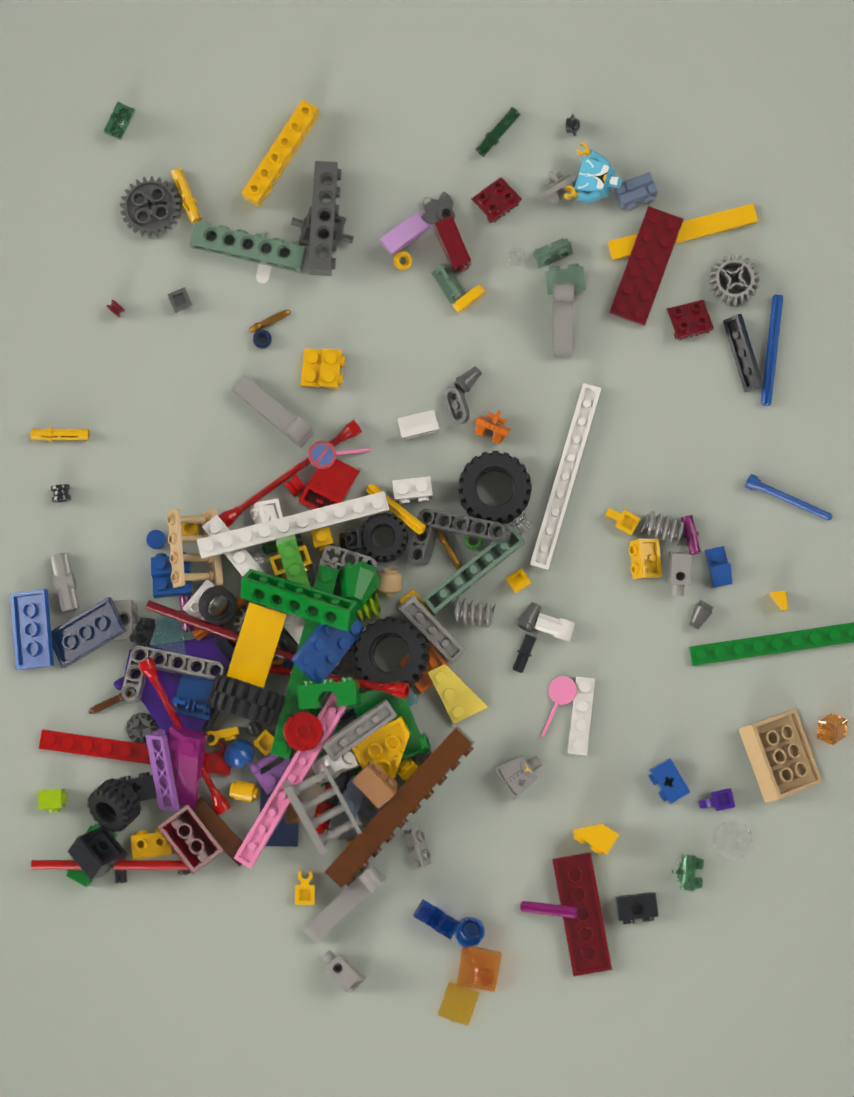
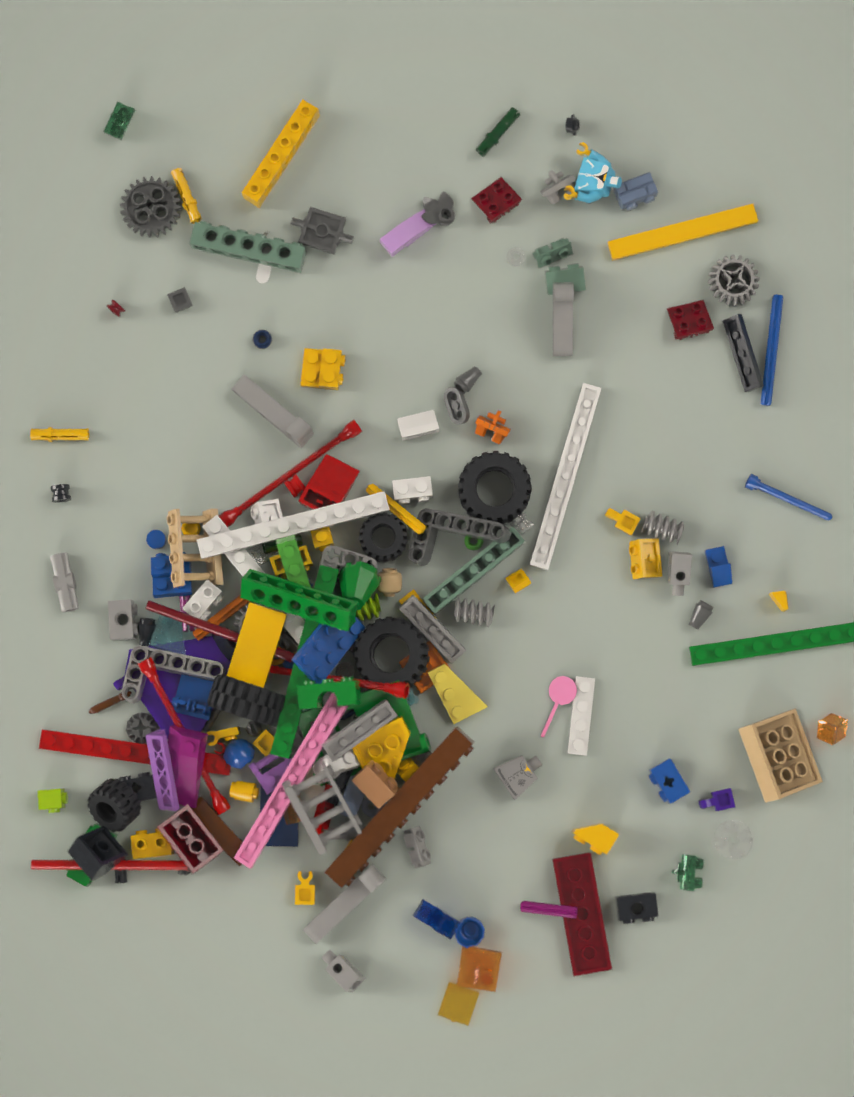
(31, 629): plate -> none
(87, 632): tile -> none
(143, 640): black plate -> none
(208, 596): black tyre -> none
(268, 321): pearl gold piece -> none
(303, 731): red tile -> none
(322, 172): dark grey brick -> none
(324, 455): piece -> none
(350, 539): black slope -> none
(408, 260): yellow plate -> none
(448, 282): sand green hinge -> none
(450, 551): pearl gold piece -> none
(452, 244): dark red slope -> none
(469, 298): yellow beam -> none
(524, 653): black axle -> none
(528, 619): dark grey cone -> none
(559, 627): white piece -> none
(646, 266): dark red plate -> none
(691, 535): magenta pin -> none

